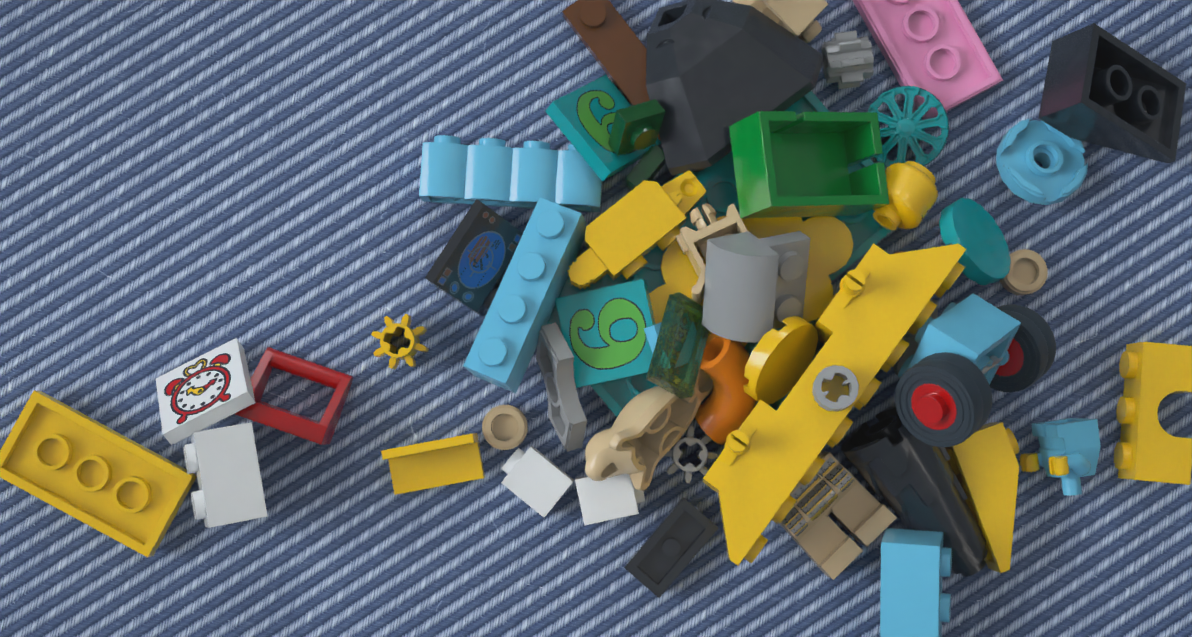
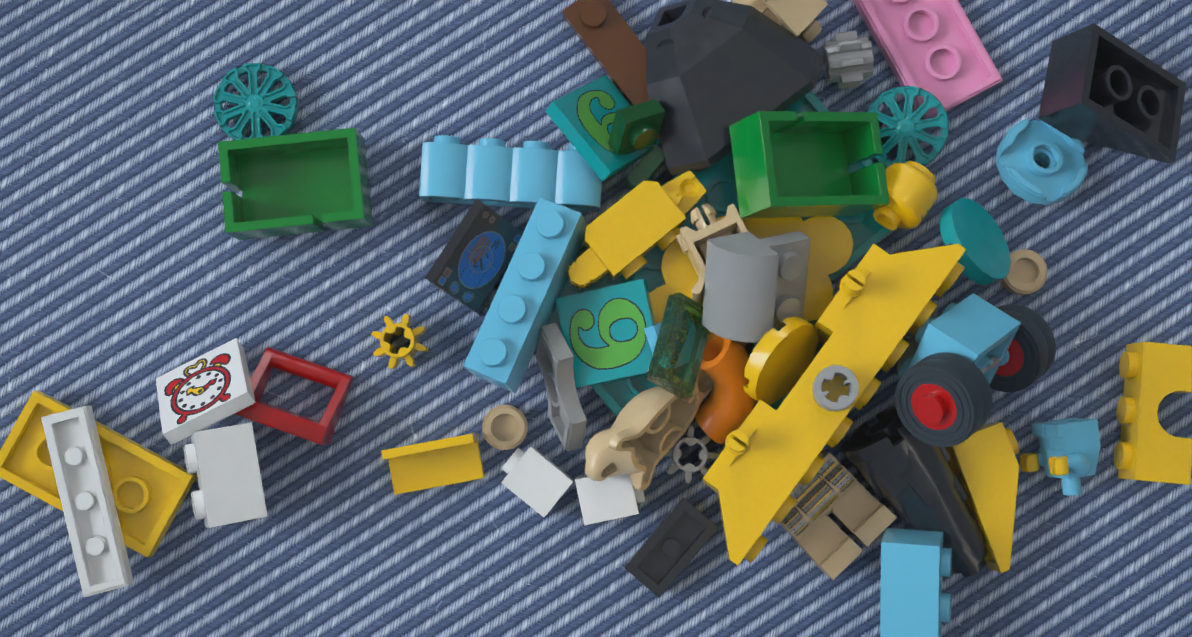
(87, 501): none -> white tile
(256, 103): none -> teal wheel
(295, 184): none -> green piece

